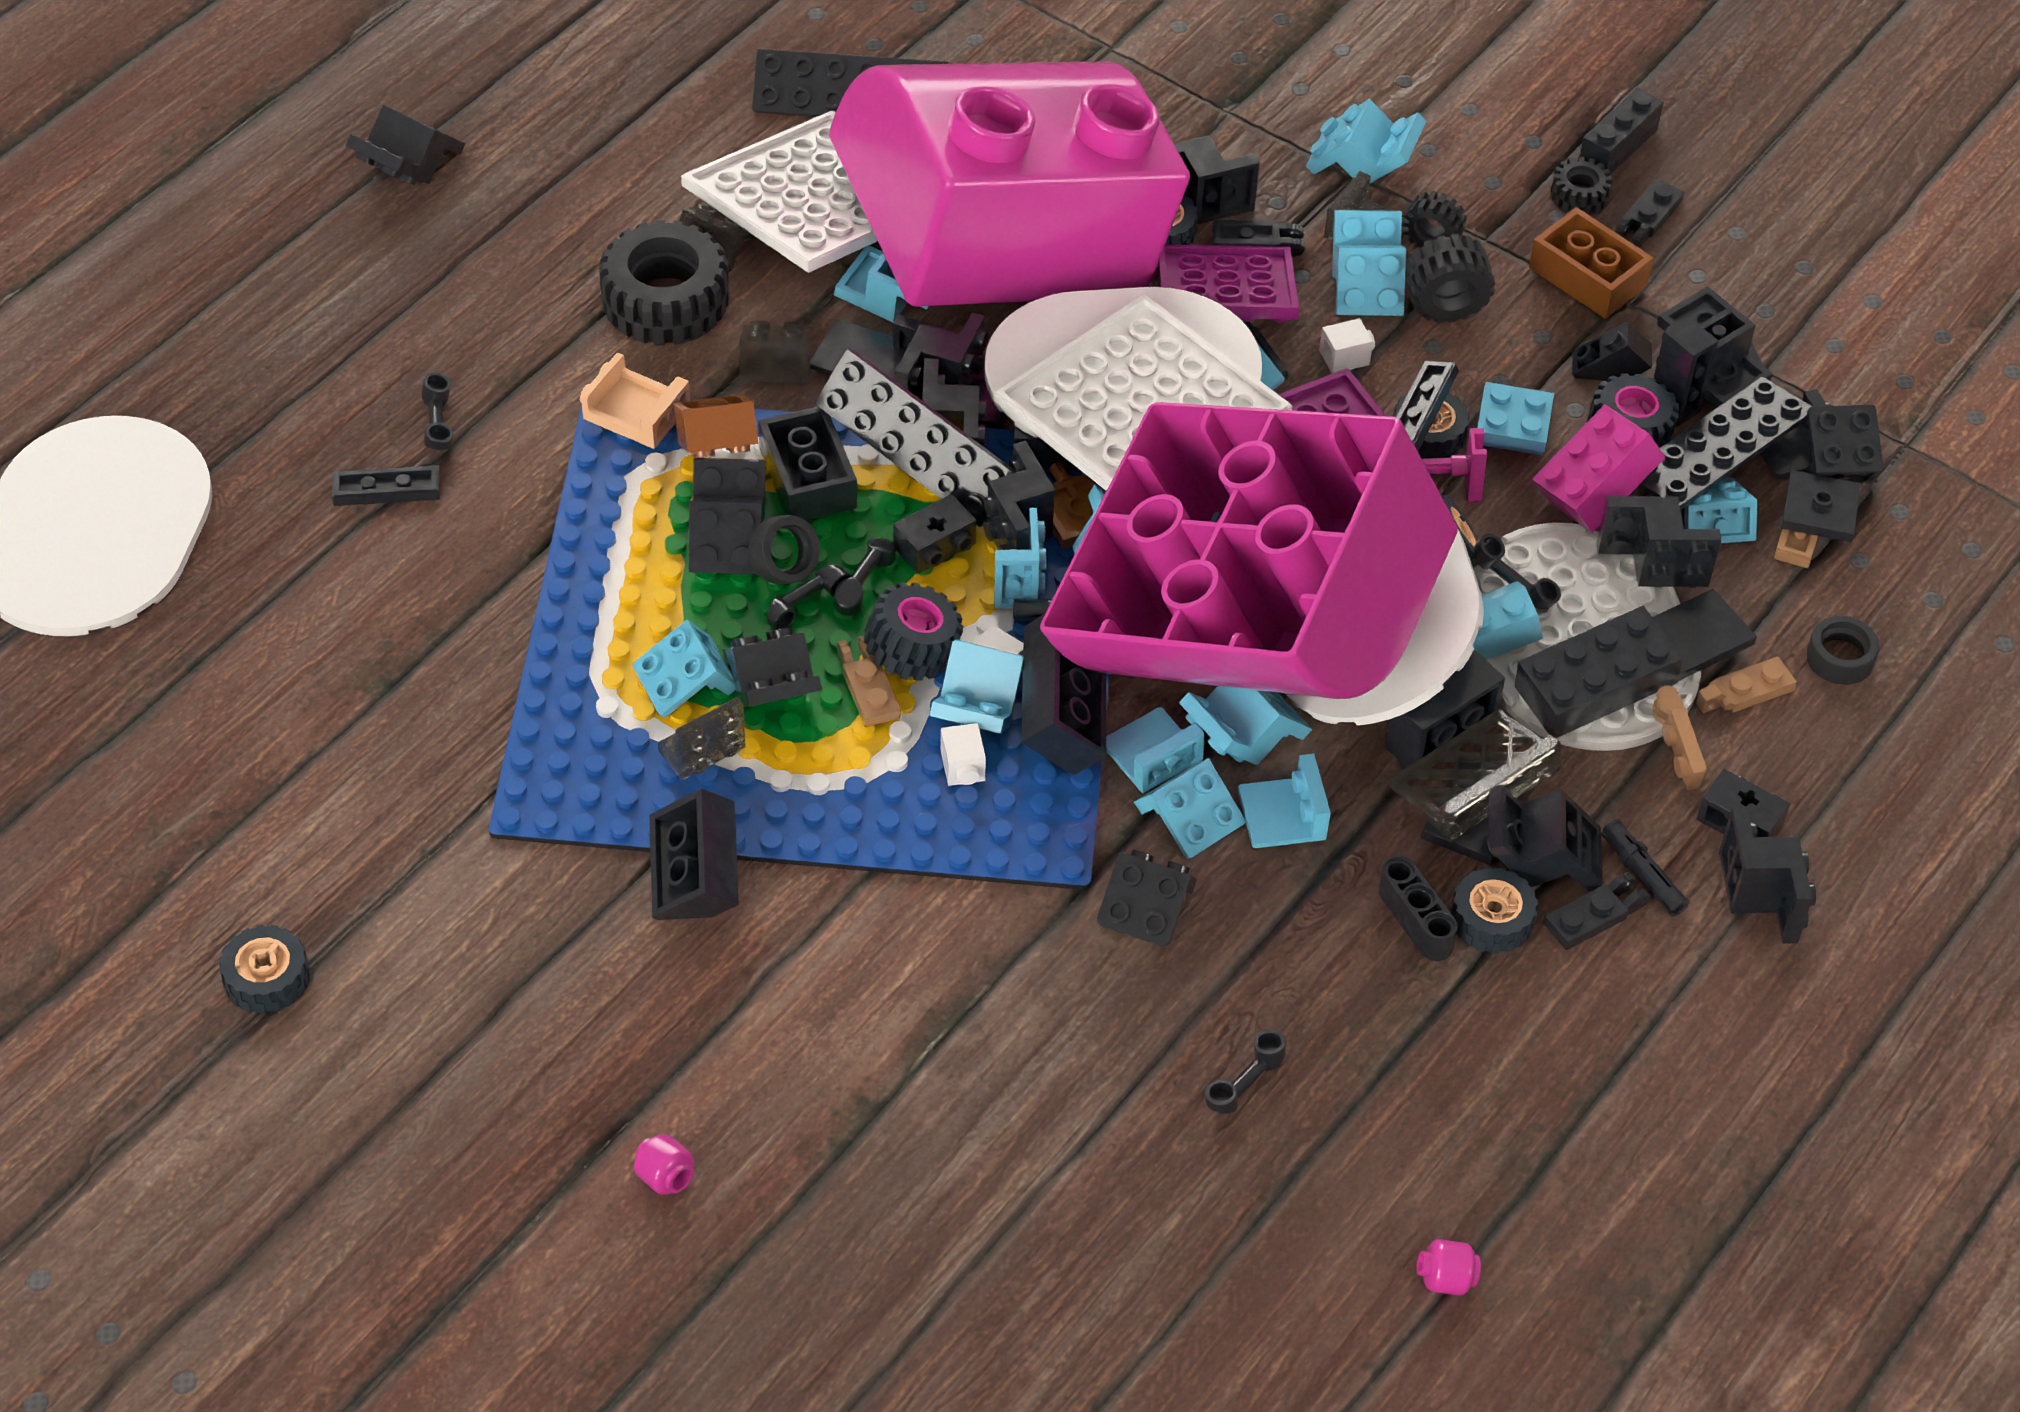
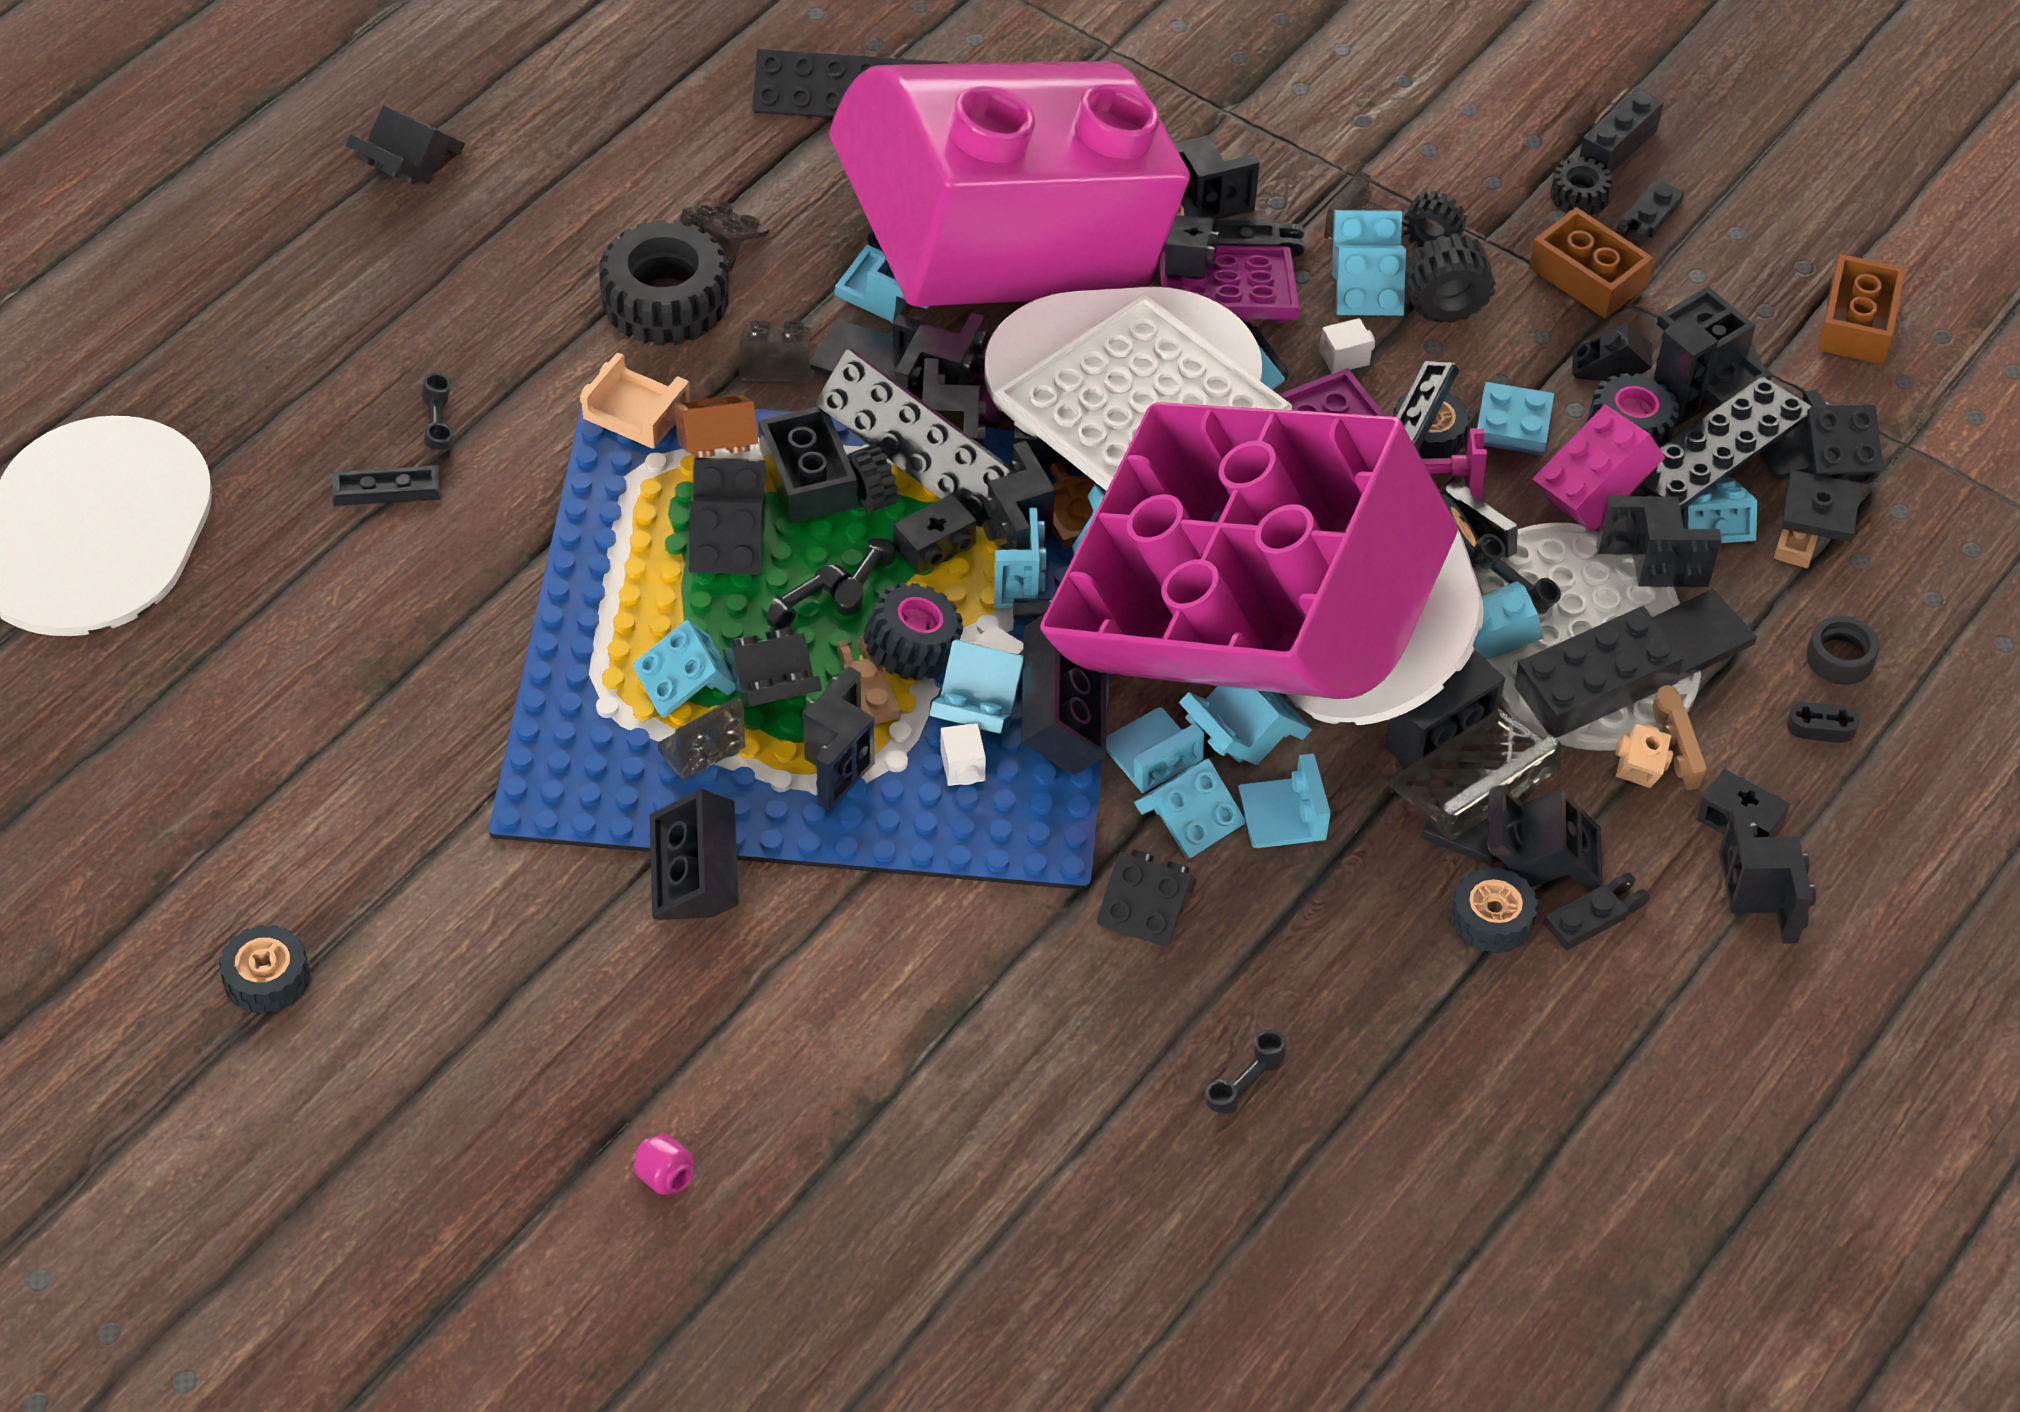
(789, 195): white tile -> none
(807, 549): black tyre -> none
(838, 737): none -> black bracket
(874, 478): none -> black tyre
(1191, 246): none -> black brick
(1365, 141): medium azure bracket -> none
(1417, 908): black beam -> none
(1449, 1267): dark pink head -> none
(1484, 518): none -> black hinge
(1635, 856): black pin -> none
(1643, 755): none -> light nougat brick
(1747, 687): medium nougat hinge -> none
(1823, 722): none -> black beam
(1861, 309): none -> dark orange brick

